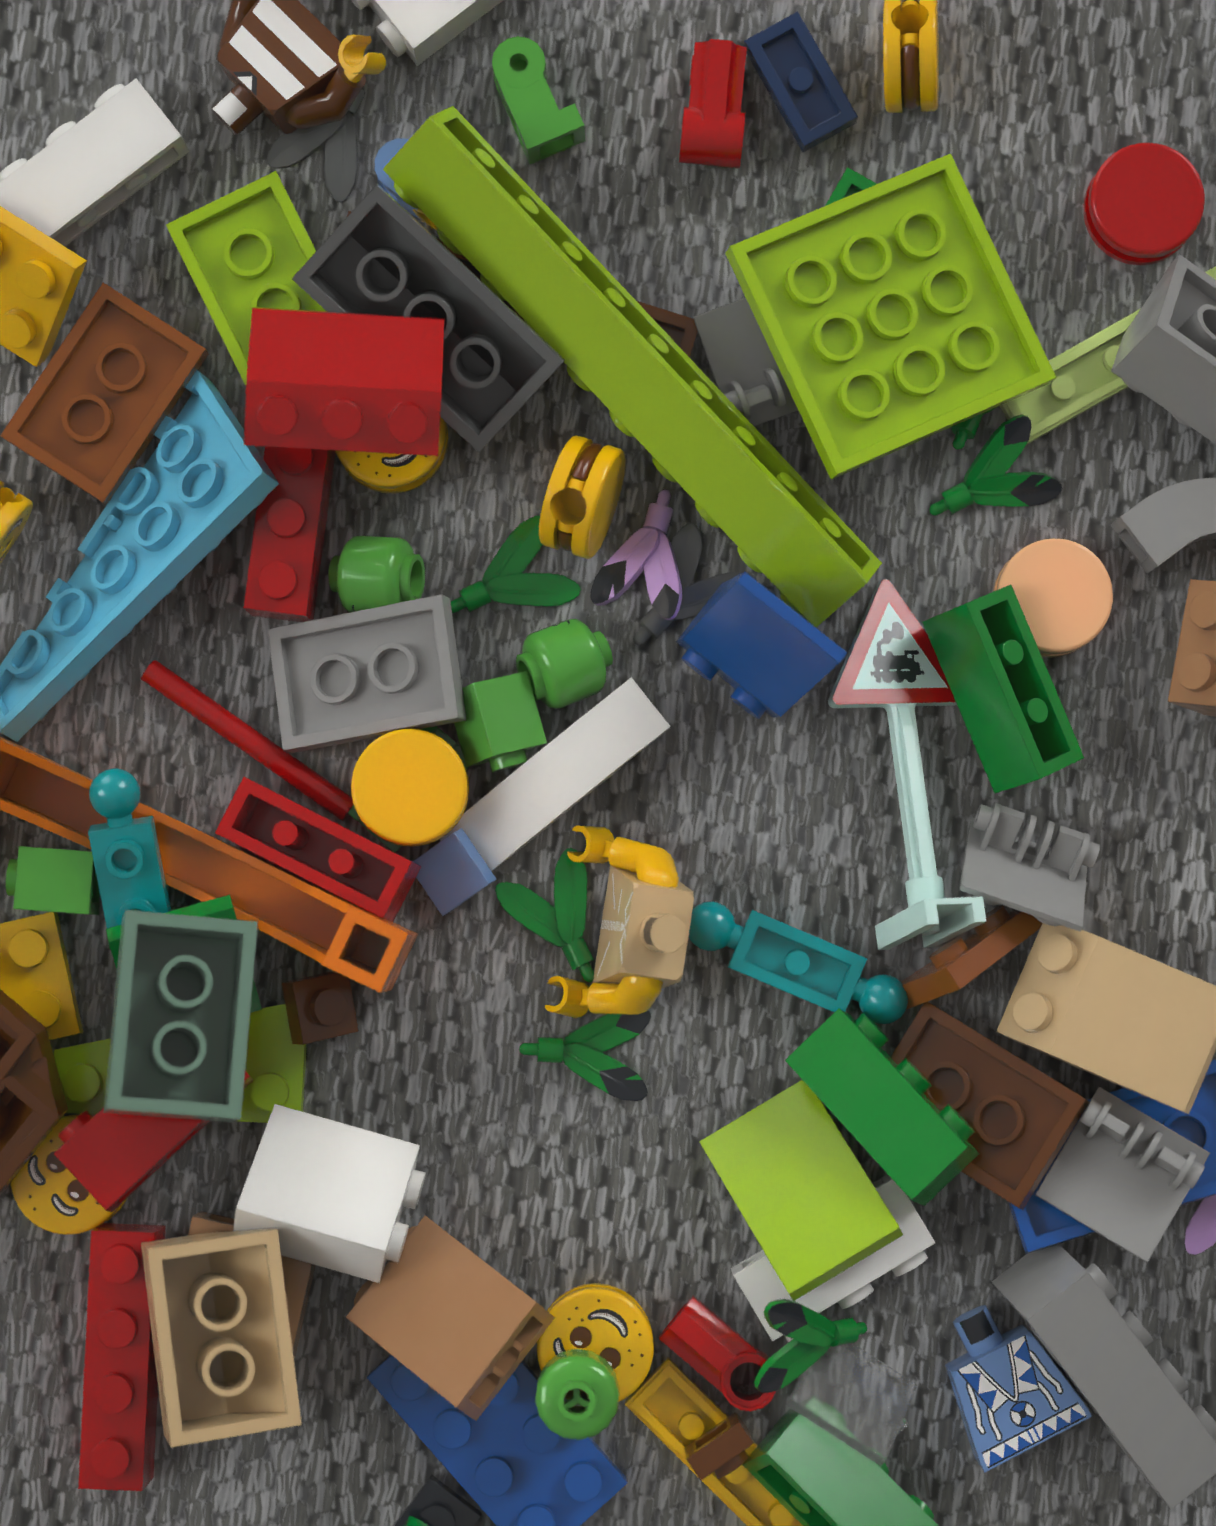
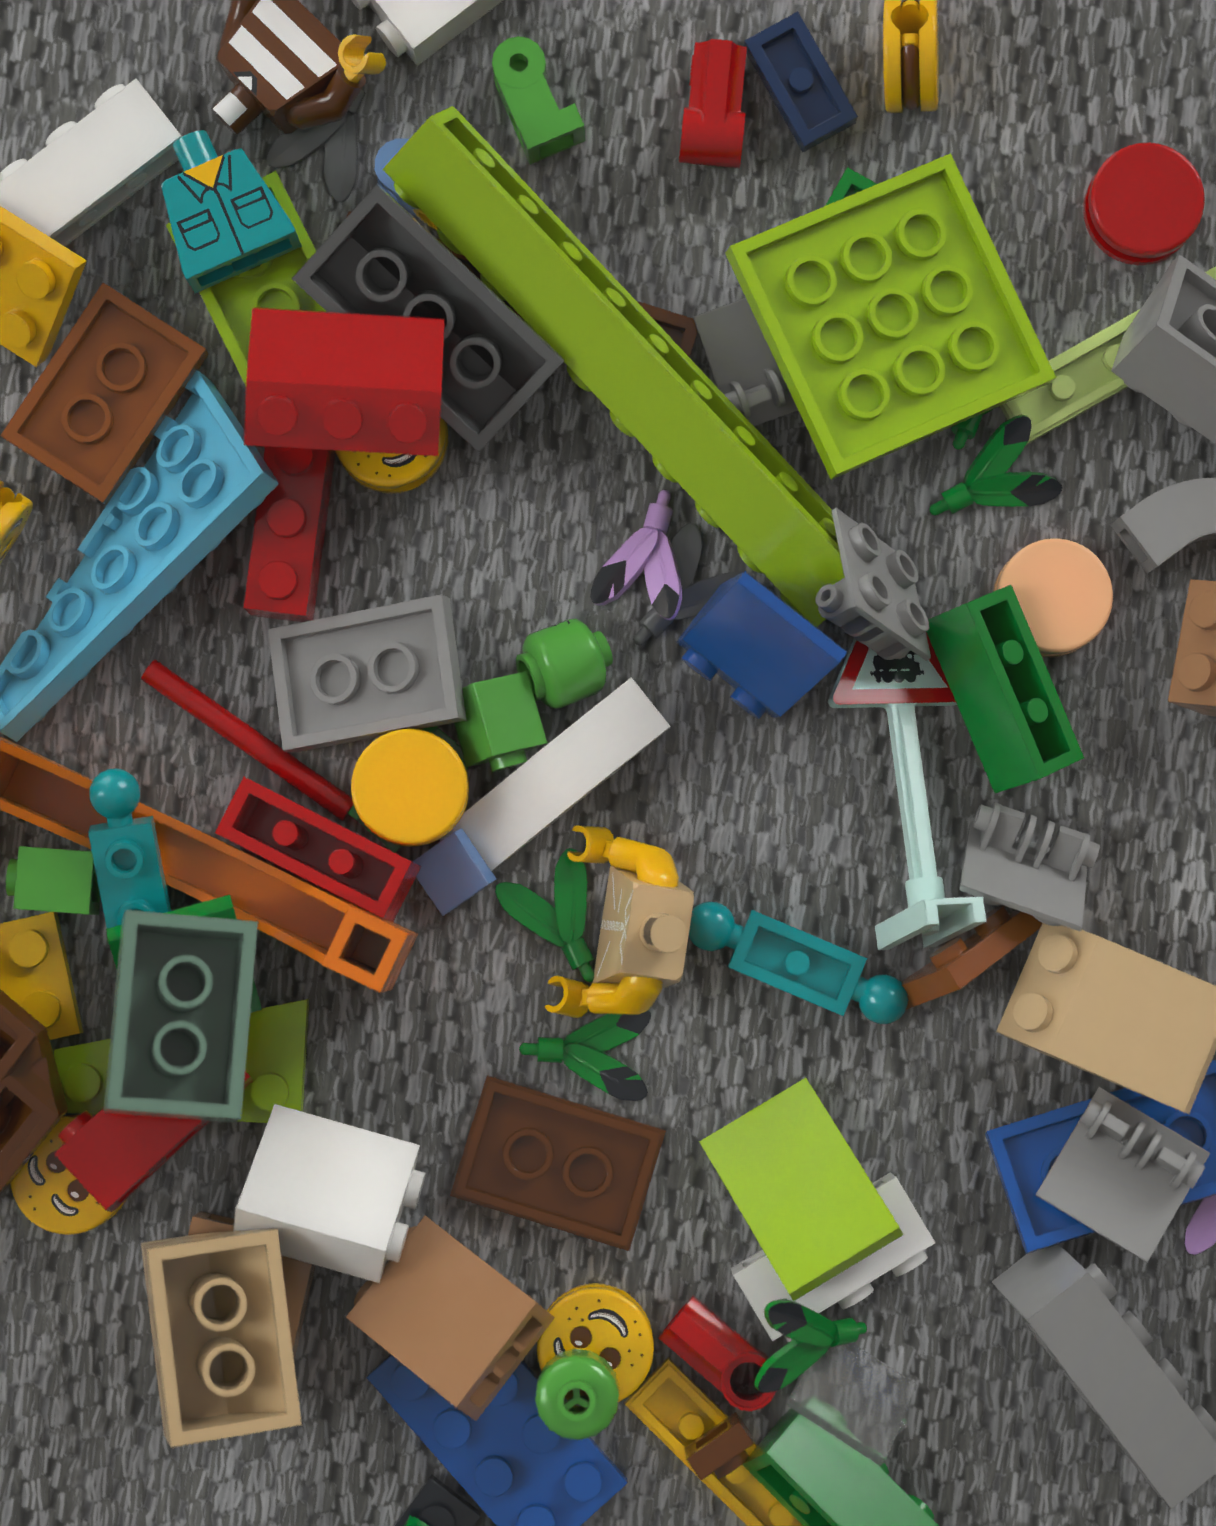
(118, 1363): red brick -> none
(222, 214): none -> teal torso
(319, 1007): reddish brown plate -> none
(376, 573): bright green head -> none
(507, 584): green piece -> none
(558, 1163): none -> reddish brown tile
(582, 497): yellow head -> none
(877, 596): none -> light grey hinge
(884, 1105): green brick -> none
(1008, 1390): torso -> none
(1009, 1104): reddish brown plate -> none

